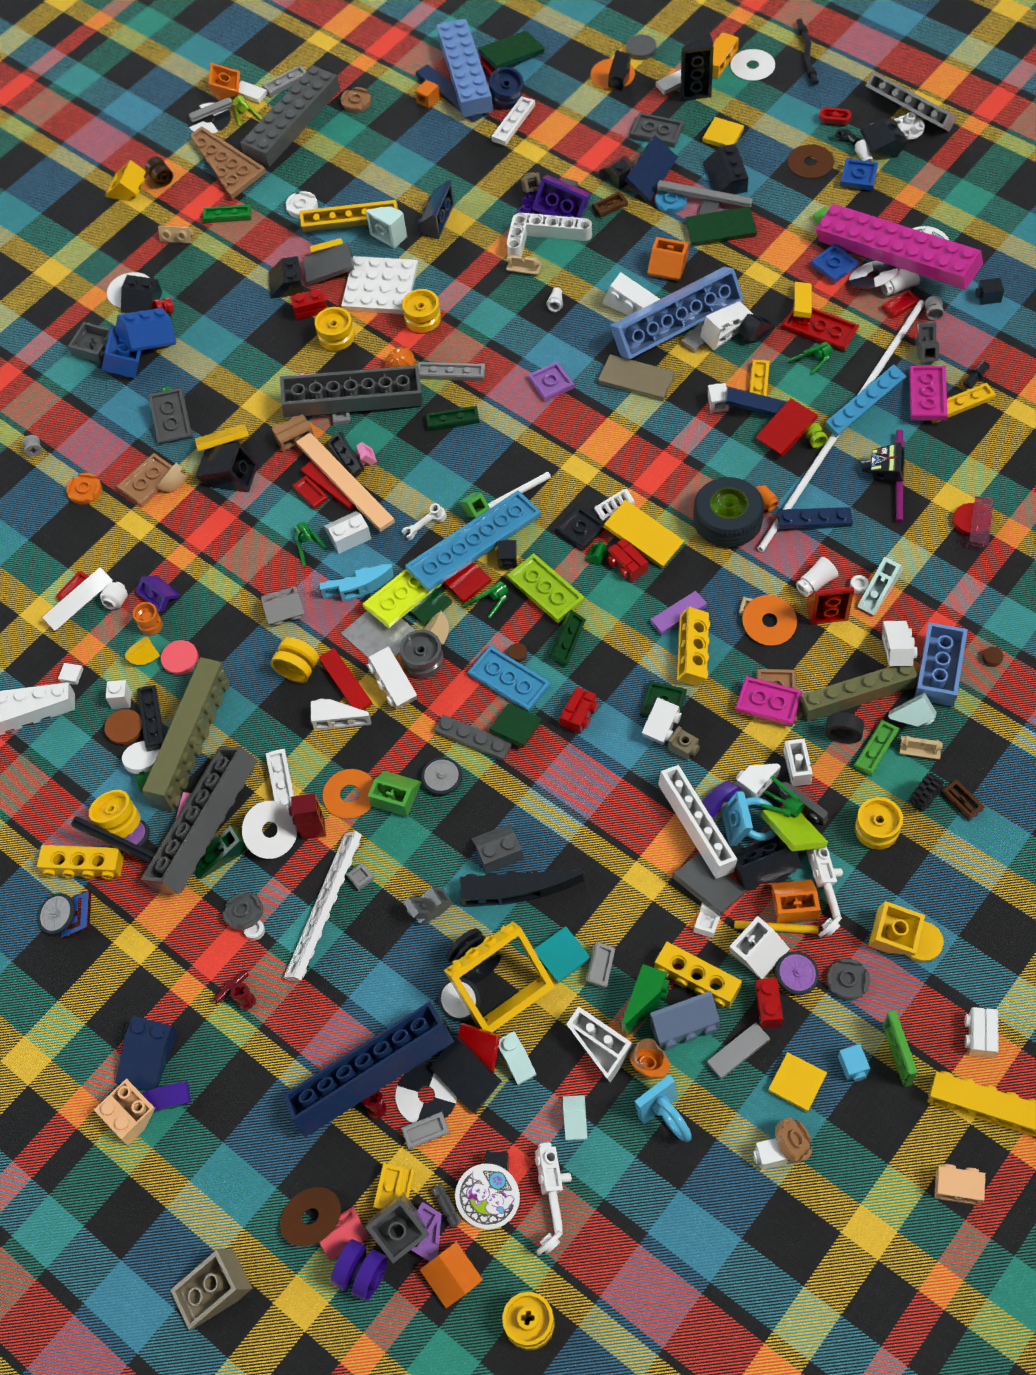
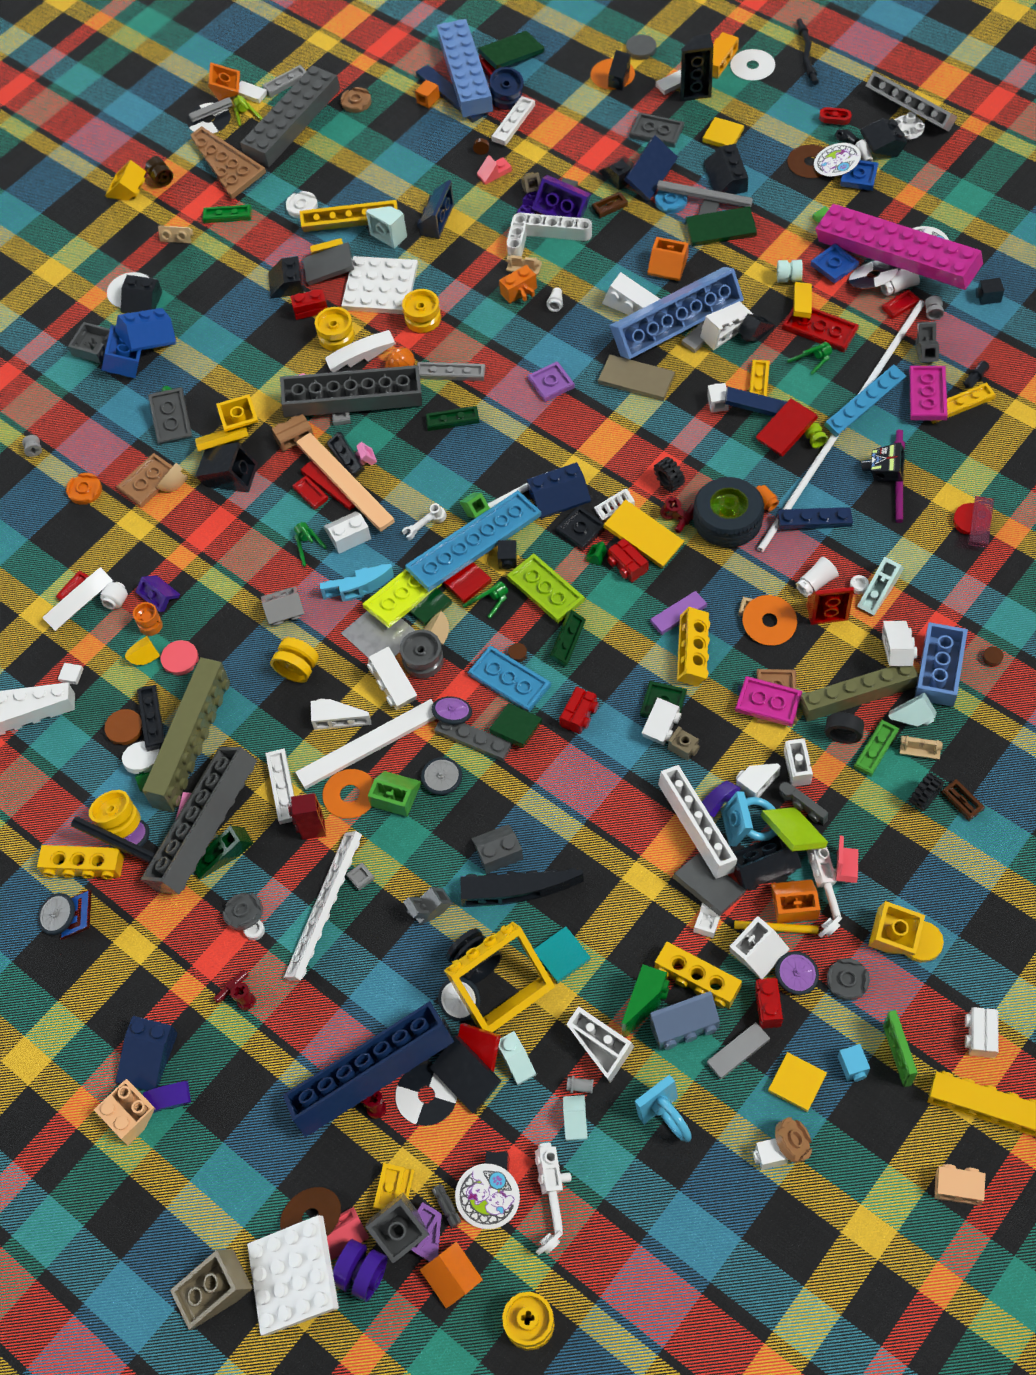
(118, 694): white brick -> none
(166, 304): red wheel -> none
(237, 412): none -> yellow slope
(252, 830): white sticker -> none
(292, 1276): none -> white plate
(345, 680): red tile -> none
(362, 349): none -> white slope
(366, 745): none -> white tile
(425, 1130): light grey tile -> none
(451, 710): none -> medium lavender wheel
(481, 146): none -> reddish brown tile
(493, 169): none -> coral slope
(518, 284): none -> orange brick
(558, 490): none -> dark blue slope
(579, 1084): none -> light grey pin
(600, 965): light grey tile -> none
(649, 1059): orange piece -> none
(669, 474): none -> black tyre
(676, 512): none -> dark red piece
(789, 271): none -> light aqua wheel
(791, 805): green plant -> none
(837, 159): none -> sticker
(846, 863): none -> coral panel
(878, 823): yellow wheel -> none

